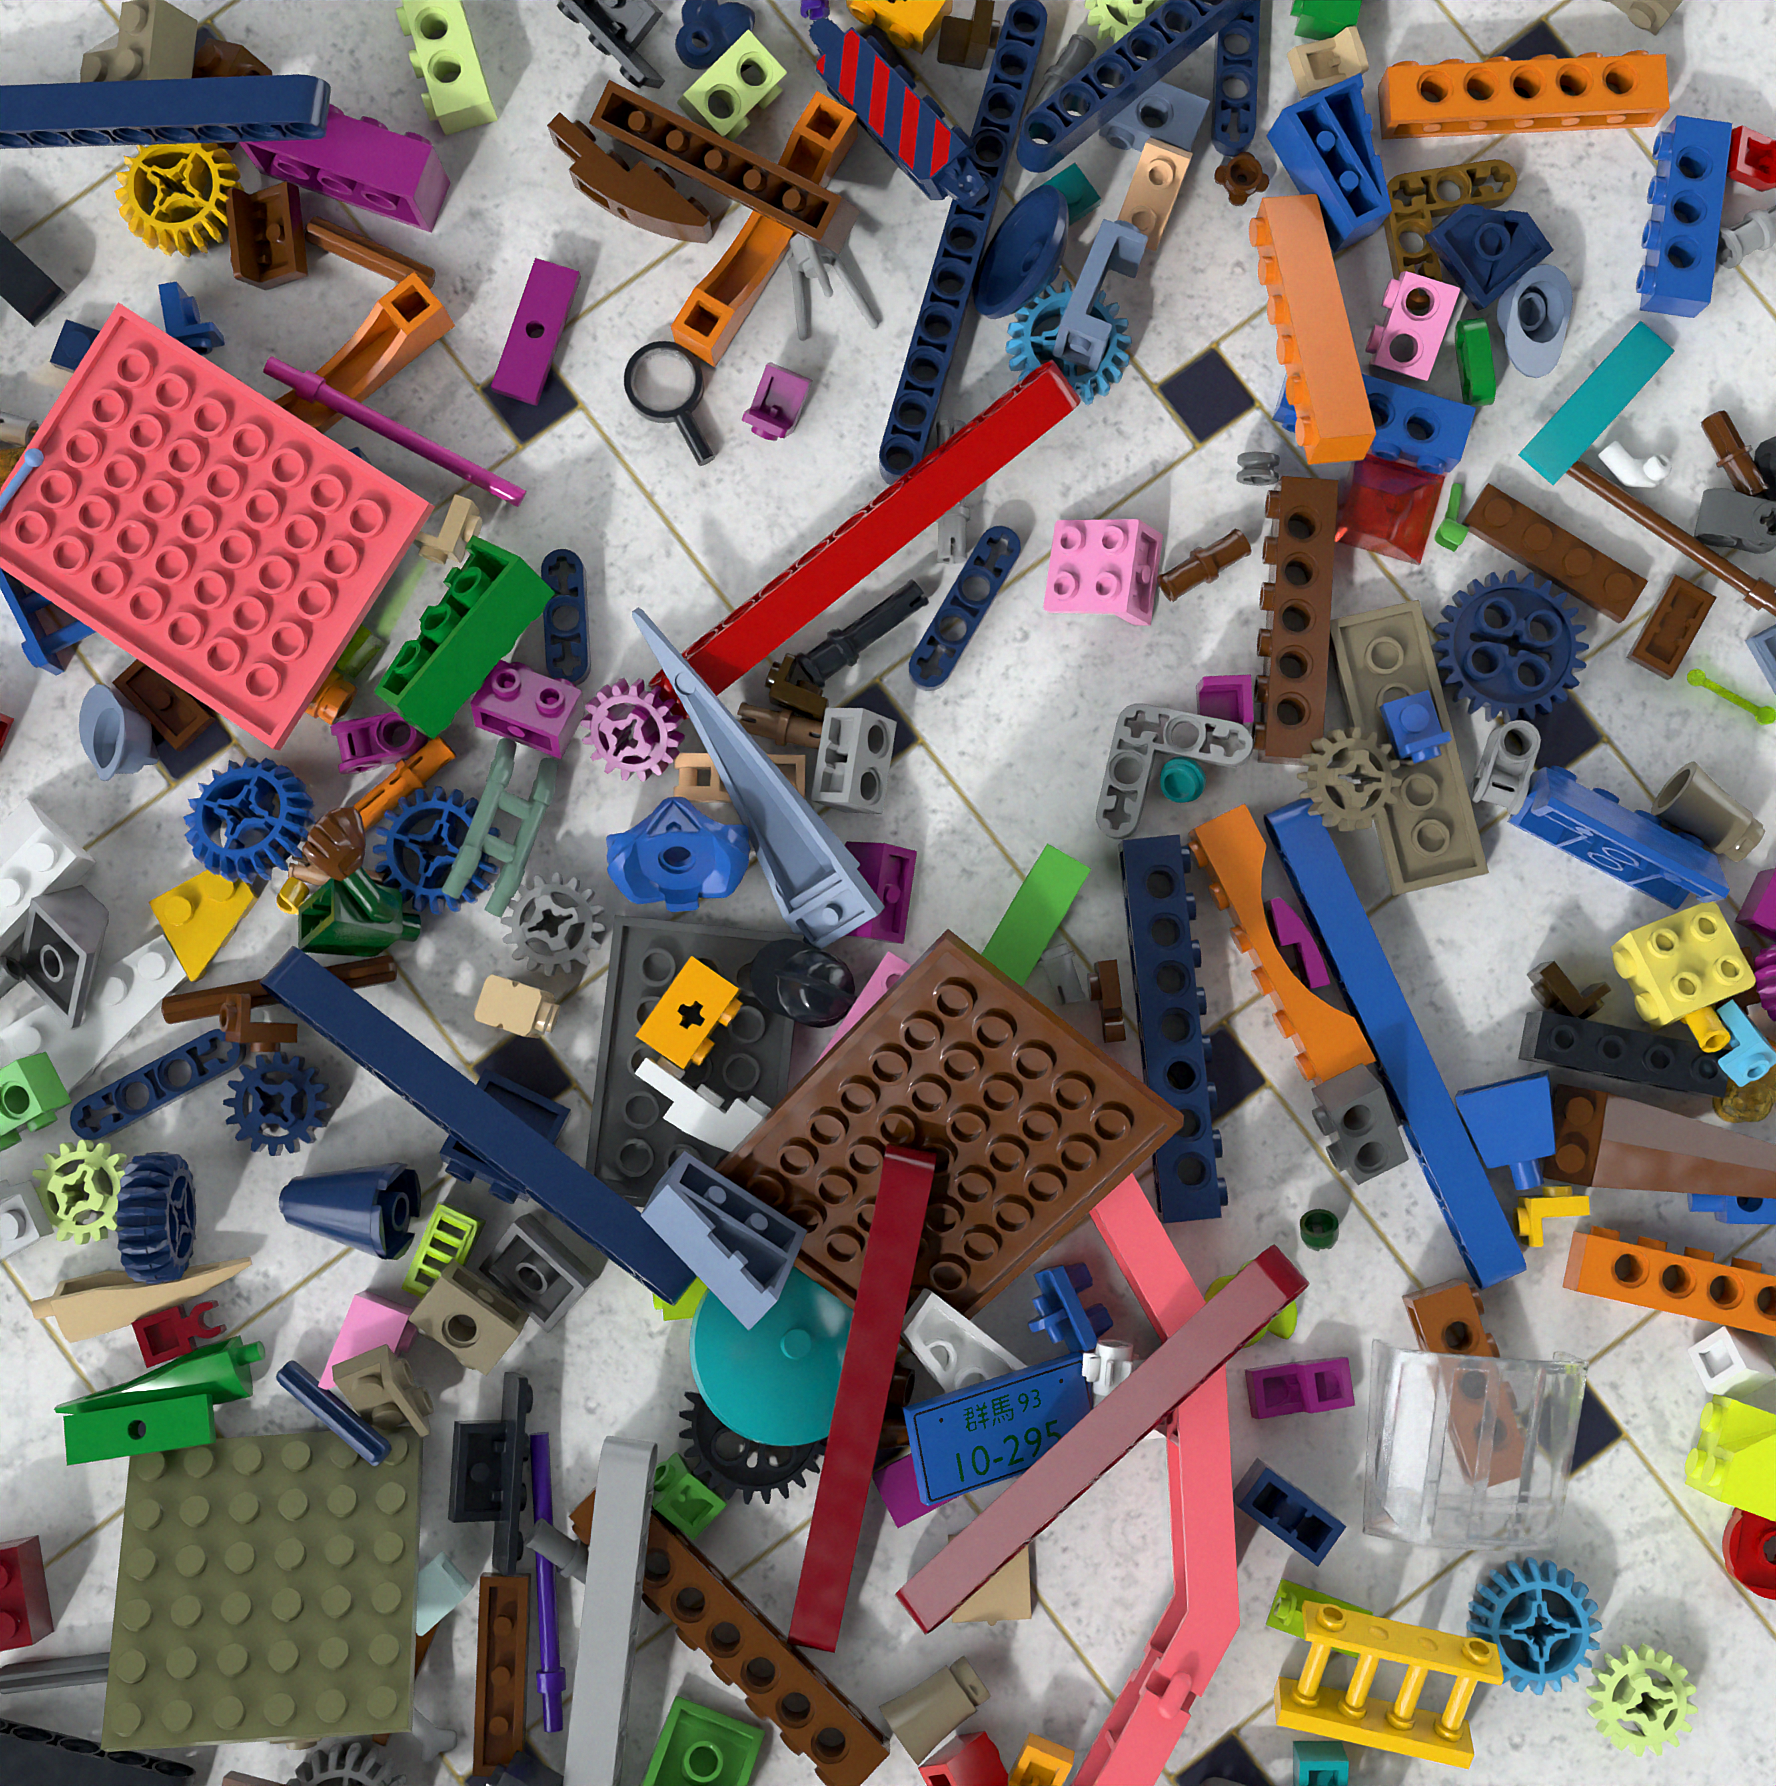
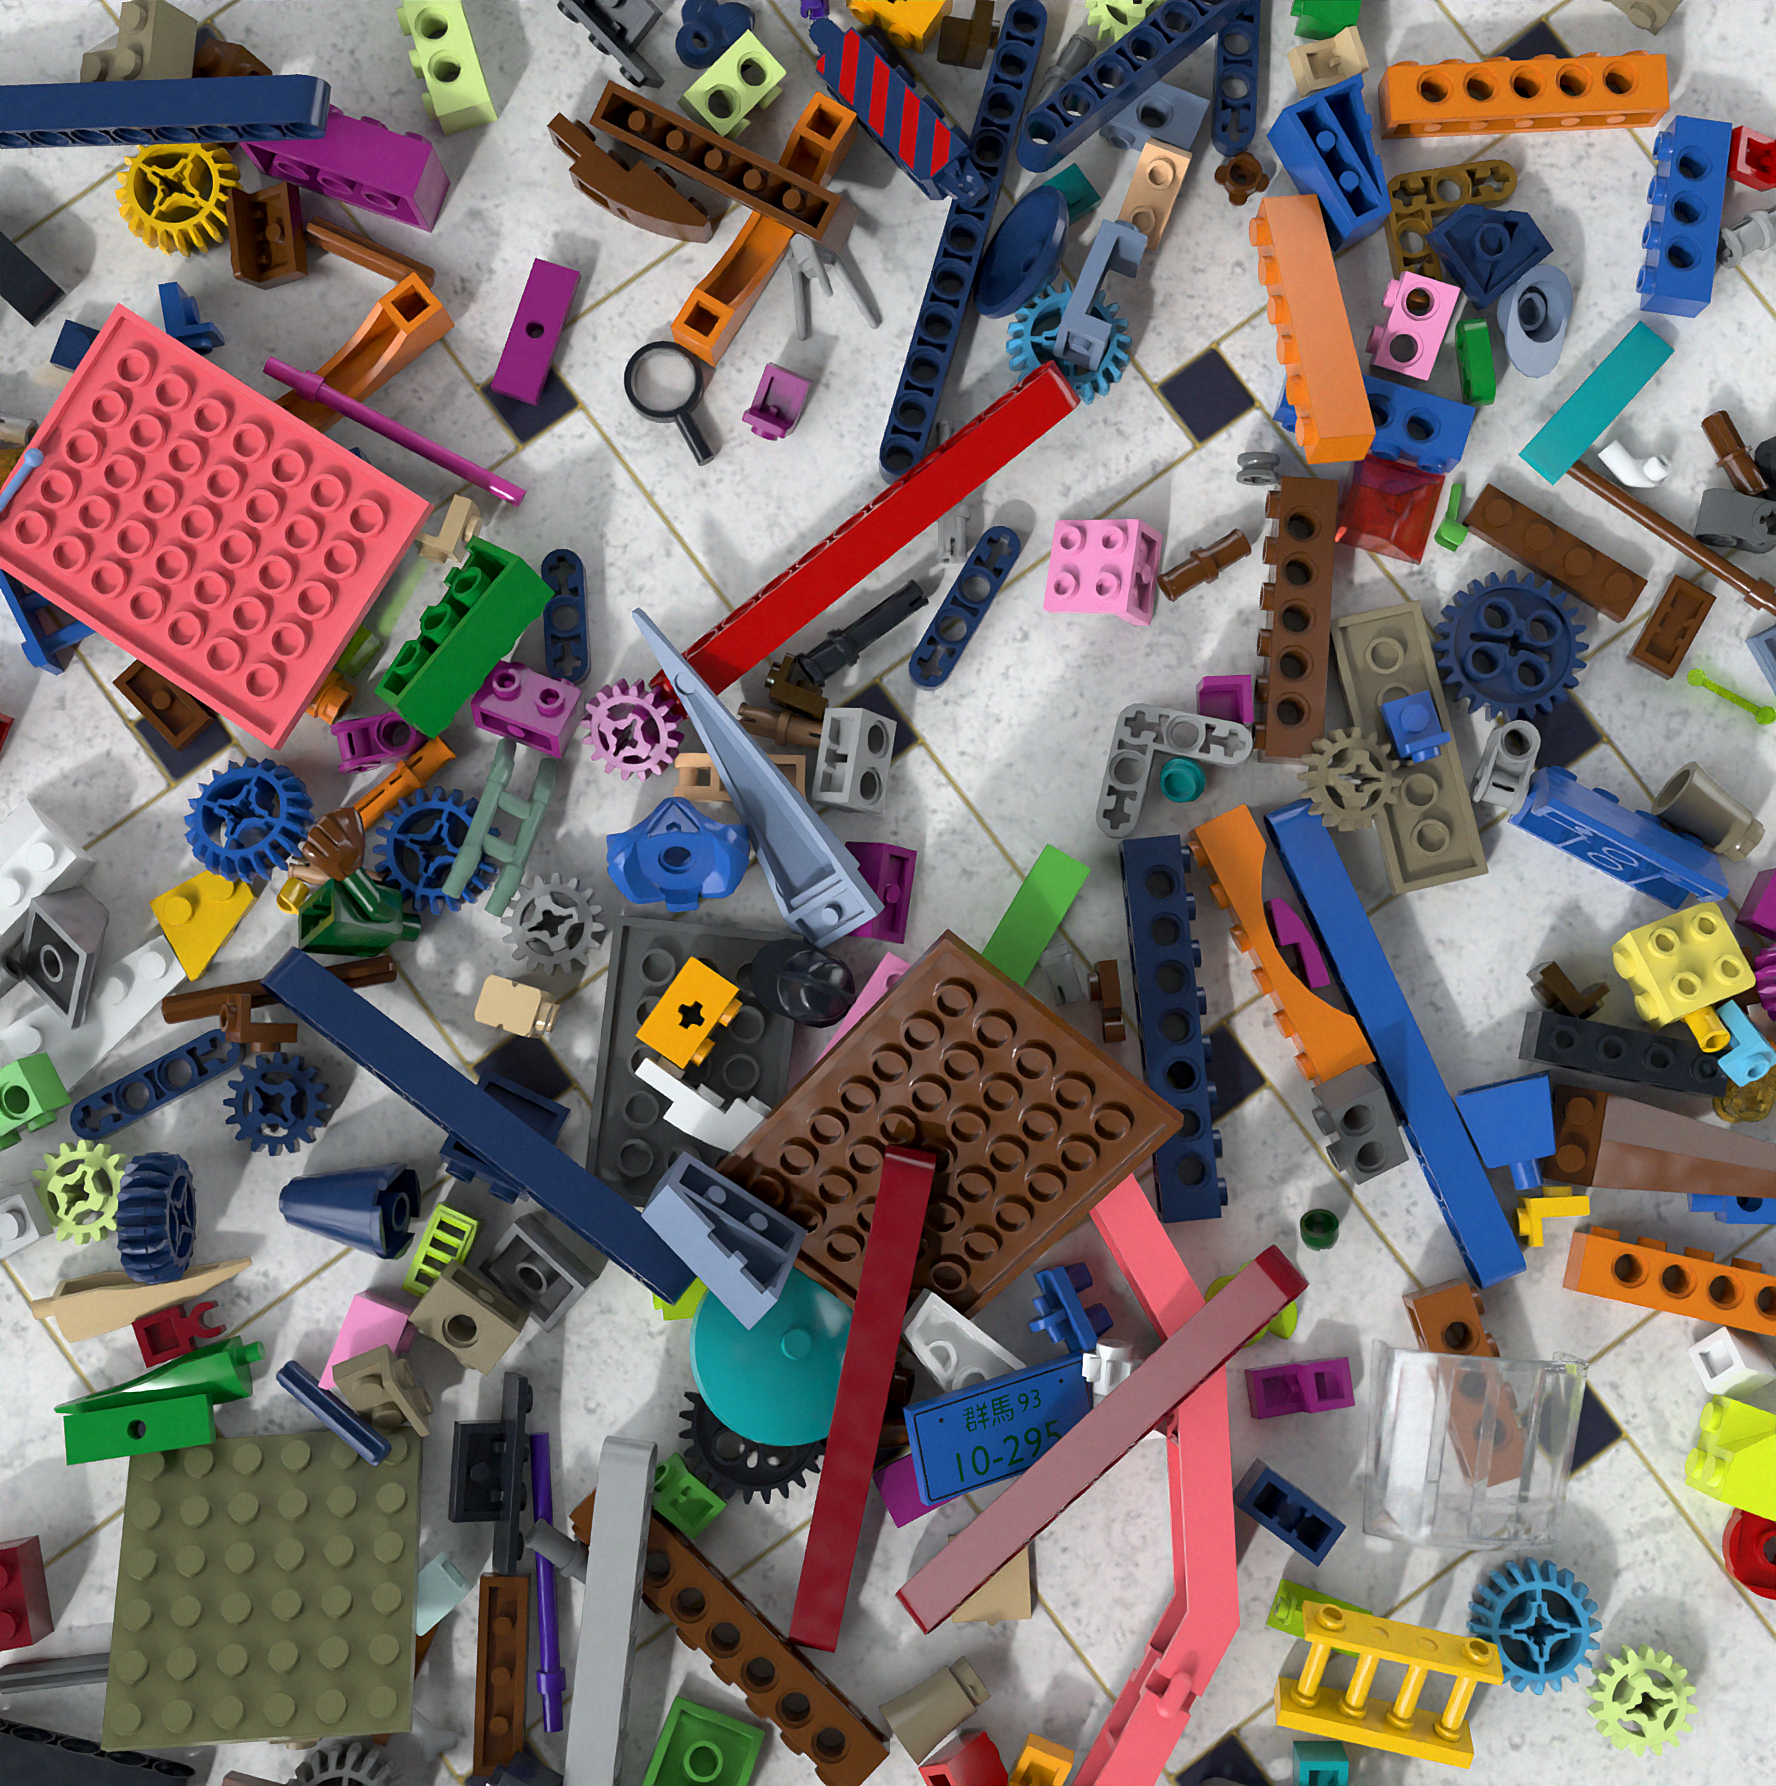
(114, 735): sand blue piece -> none

